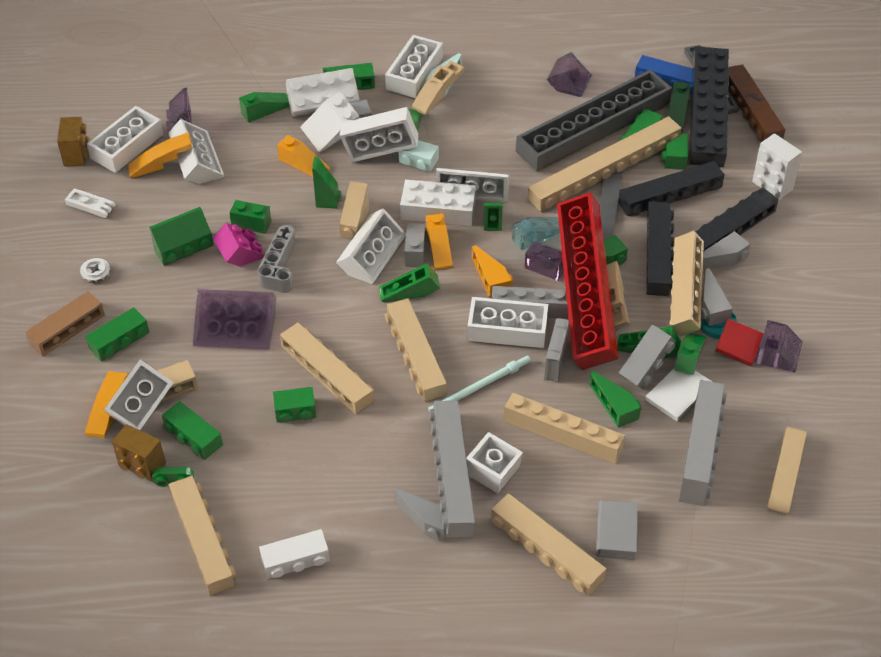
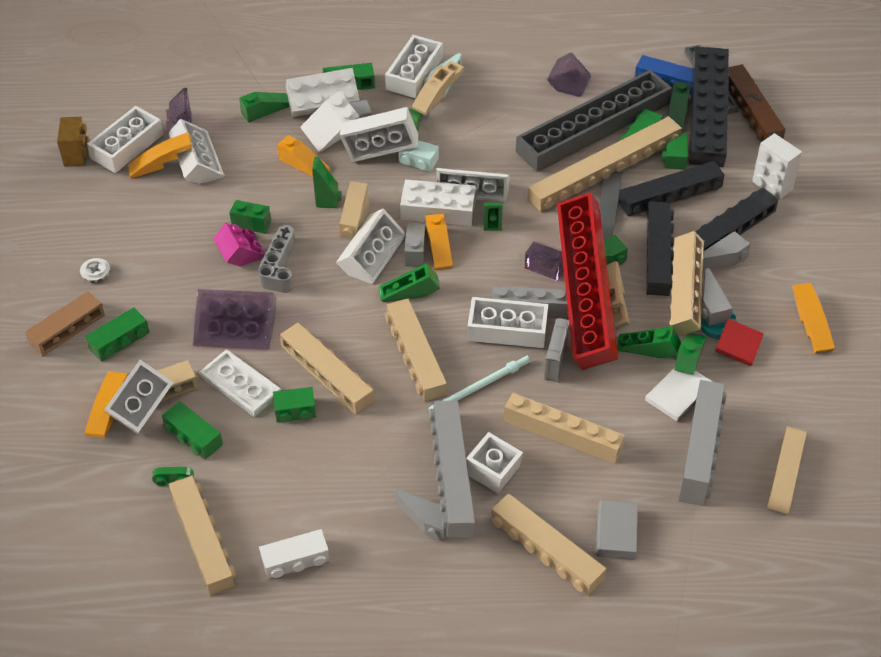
(89, 203): white hinge -> none
(138, 452): pearl gold brick -> none
(181, 236): green slope -> none
(239, 382): none -> white tile
(490, 271): light orange slope -> none
(534, 229): clear light blue slope -> none
(616, 400): green slope -> none
(647, 356): light grey brick -> none
(779, 347): clear purple slope -> none
(813, 316): none -> light orange slope

